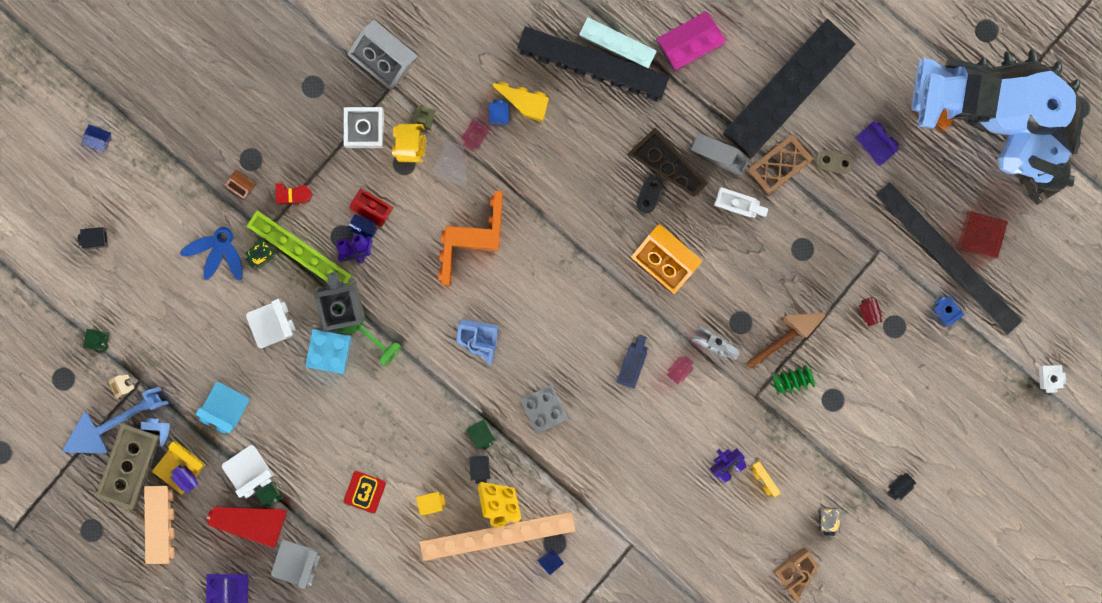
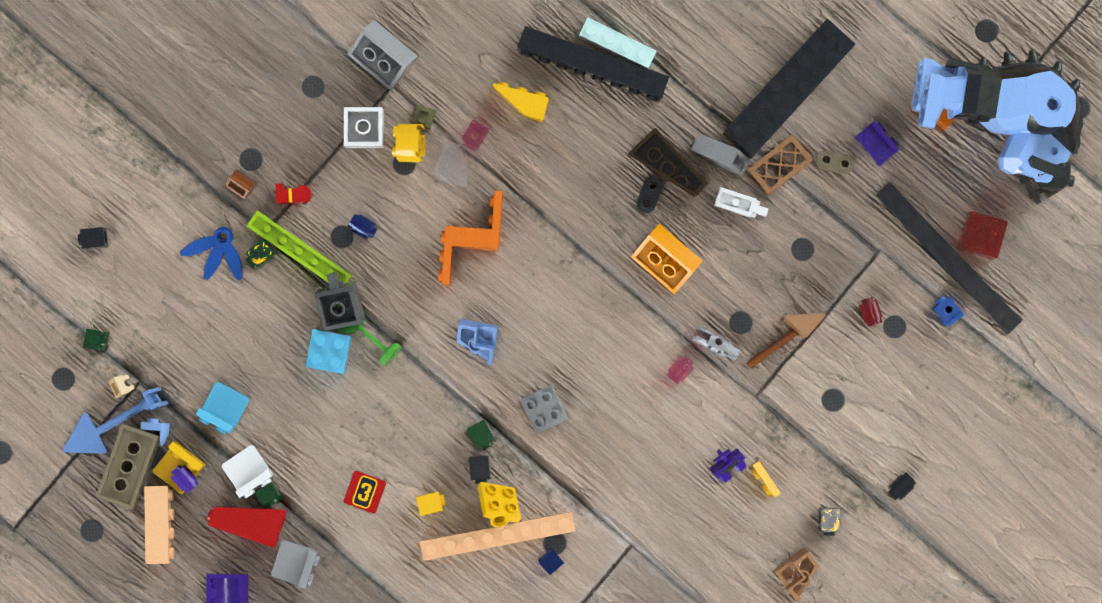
(96, 138): clear blue piece -> none
(270, 323): white bracket -> none
(357, 249): dark purple hips -> none
(371, 207): red slope -> none
(498, 113): blue brick -> none
(633, 363): dark blue hinge -> none
(691, 41): dark pink slope -> none
(793, 380): green piece -> none
(1051, 378): white brick -> none

